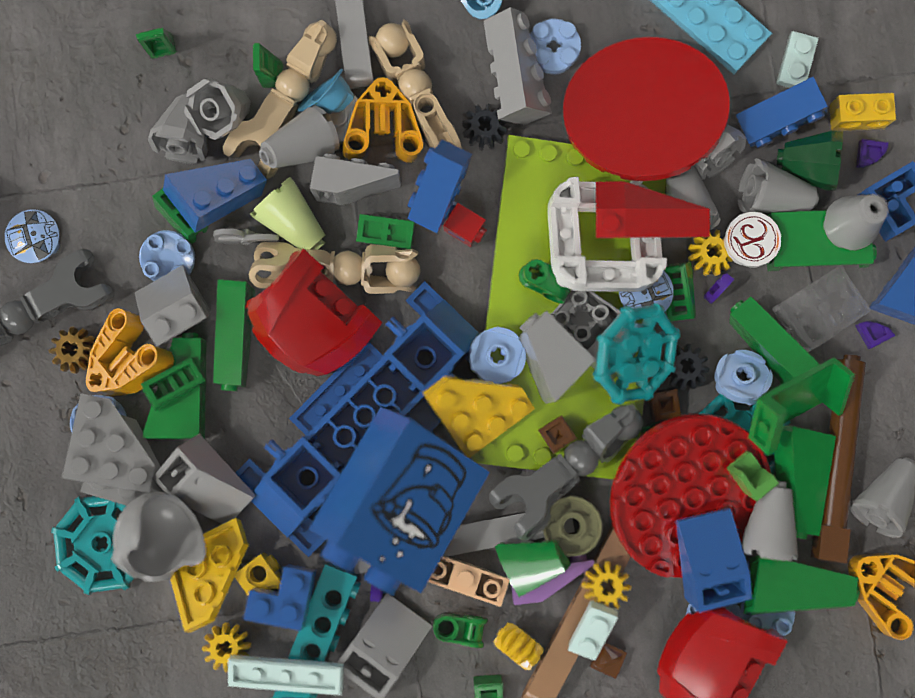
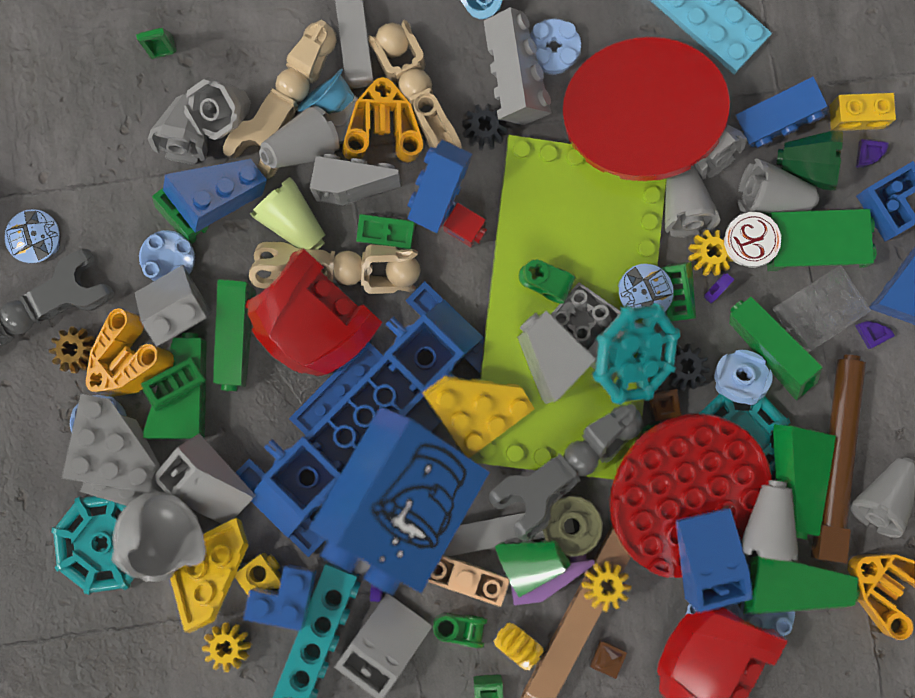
(243, 236): light grey piece -> none
(266, 66): green slope -> none
(285, 674): light aqua tile -> none
(511, 349): light blue plate -> none
(557, 434): reddish brown tile -> none
(565, 249): white plate -> none
(592, 630): light aqua plate -> none
(638, 212): red wedge -> none
(751, 476): bright green panel -> none
(797, 59): light aqua plate -> none
(824, 384): green panel -> none
(855, 220): light grey cone -> none

